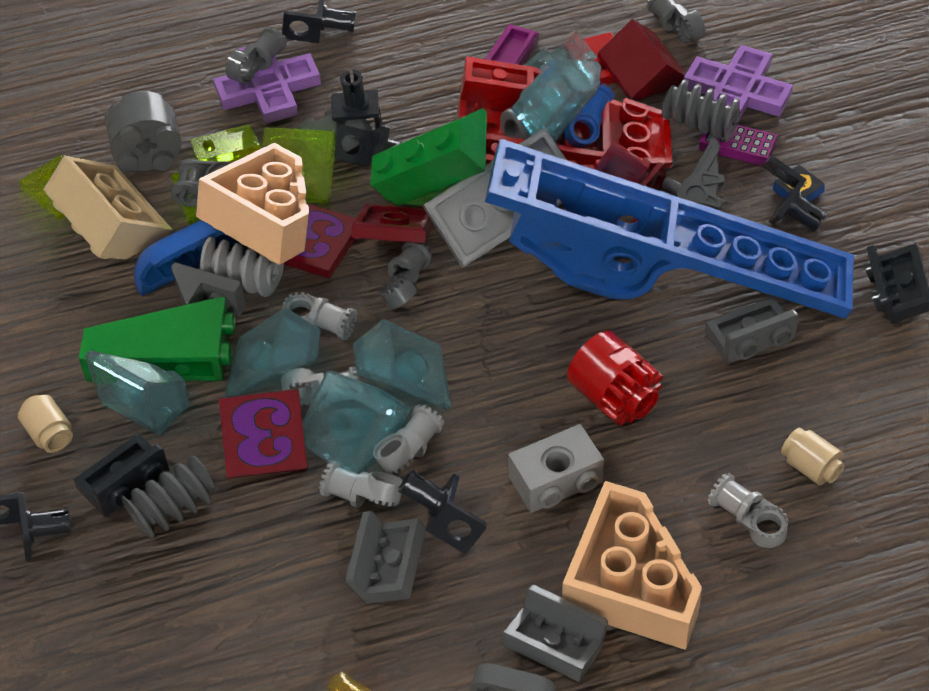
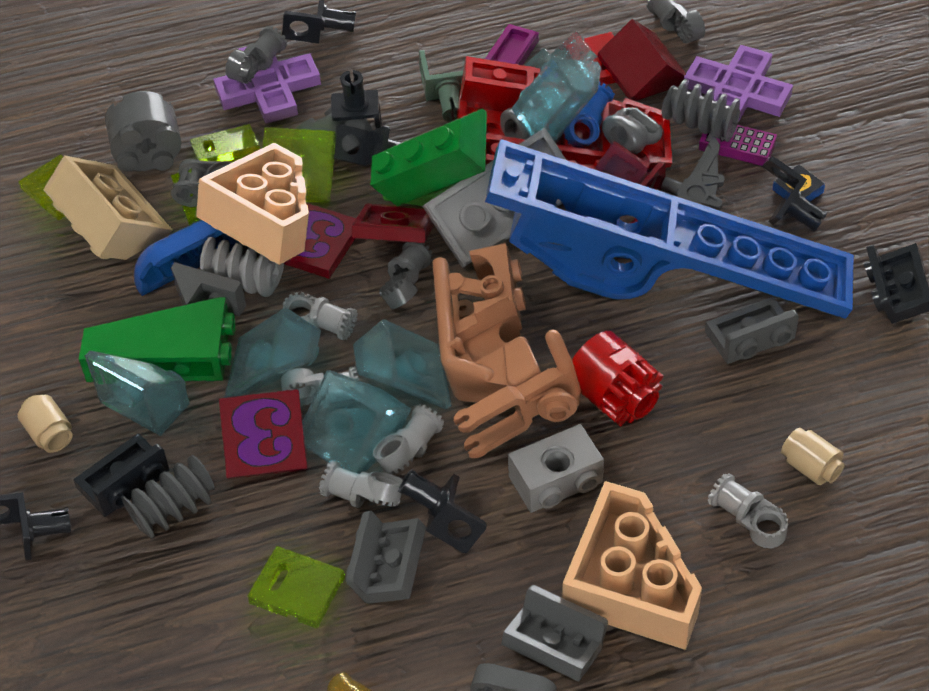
(304, 591): none -> clear neon green piece
(442, 87): none -> sand green bracket
(485, 364): none -> nougat piece
(631, 129): none -> dark grey piece

